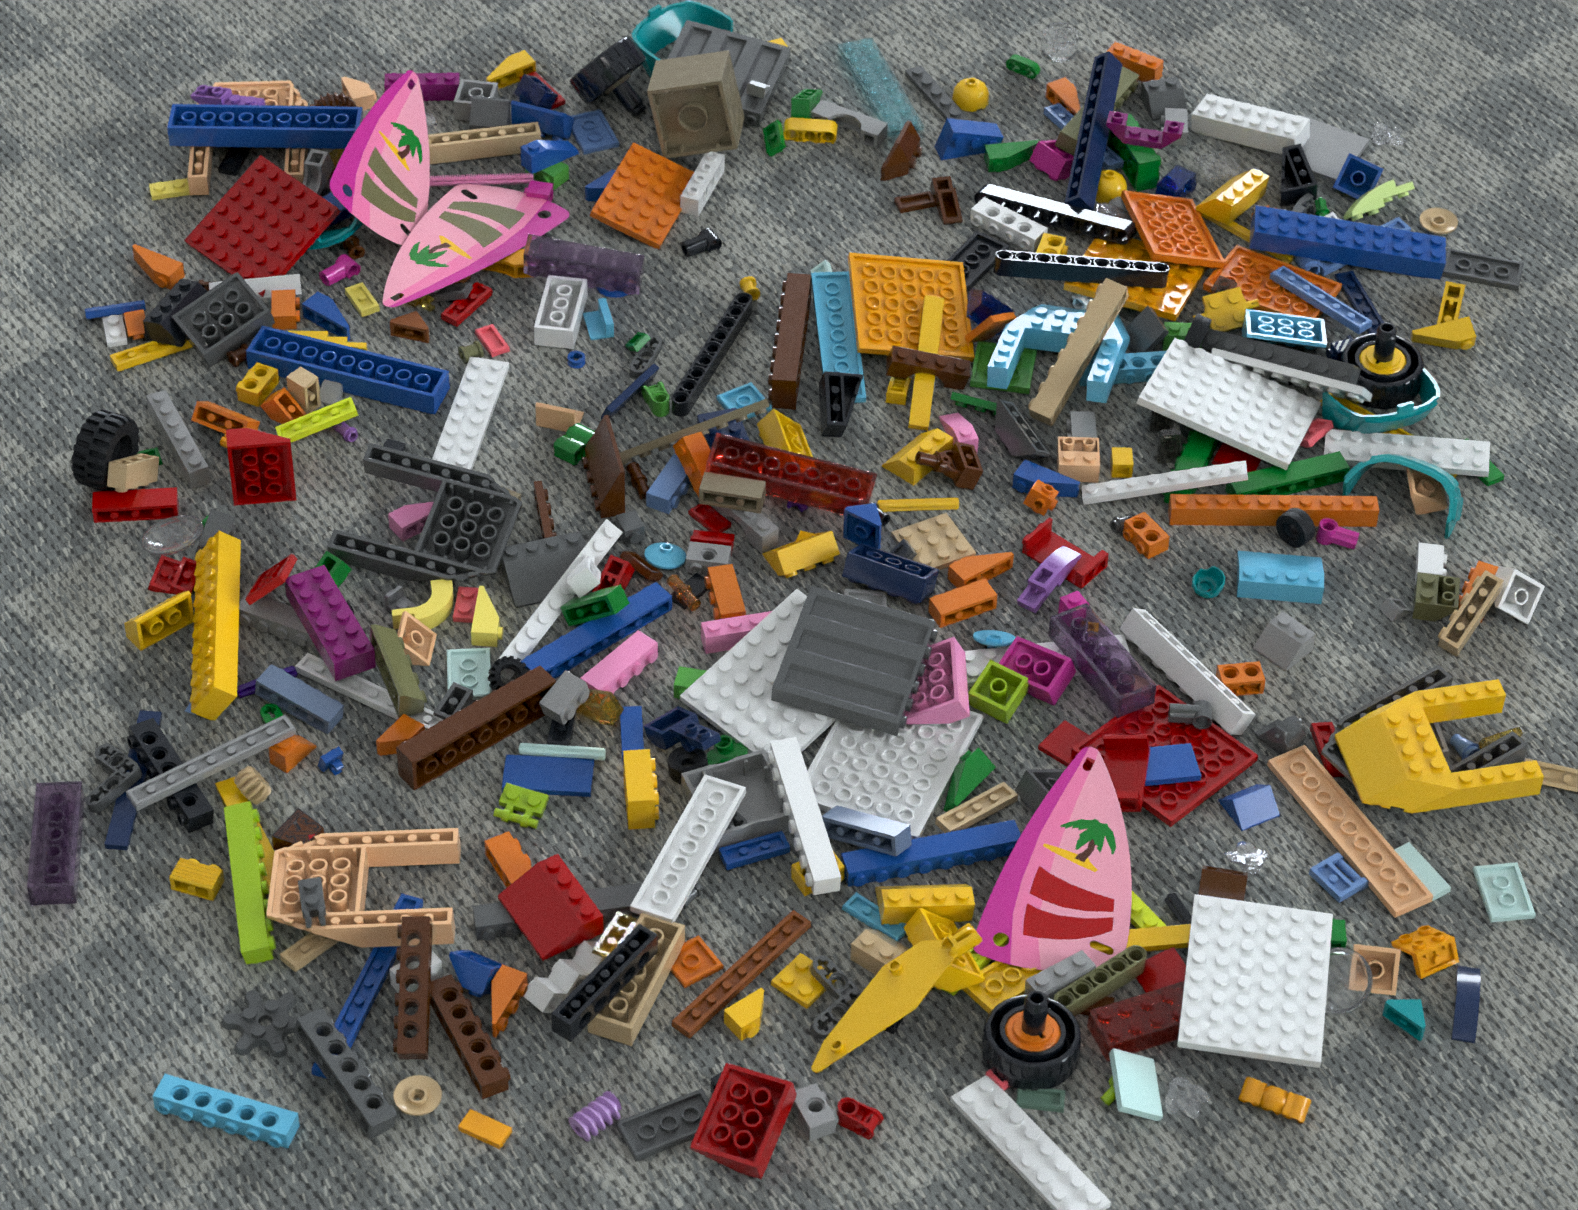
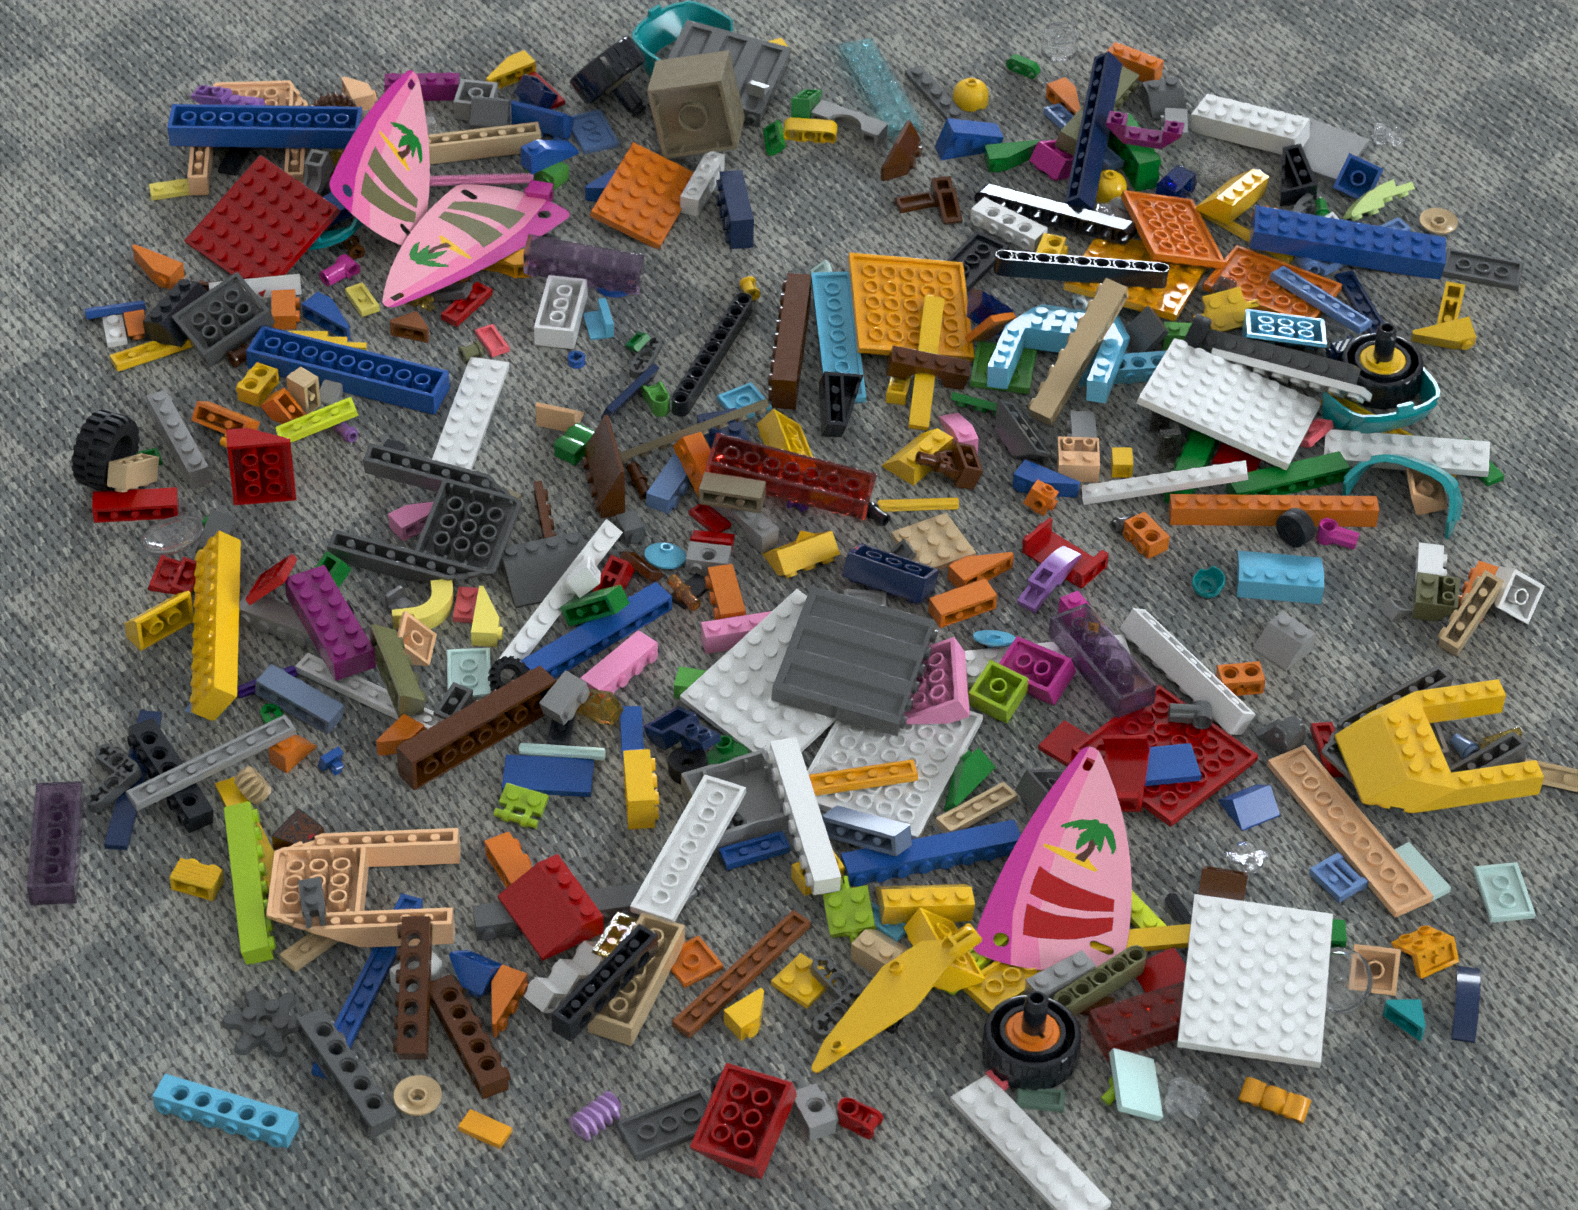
(704, 241): black piece -> none
(735, 209): none -> dark blue brick
(849, 911): none -> lime plate
(863, 525): blue slope -> none
(864, 777): none -> light orange tile

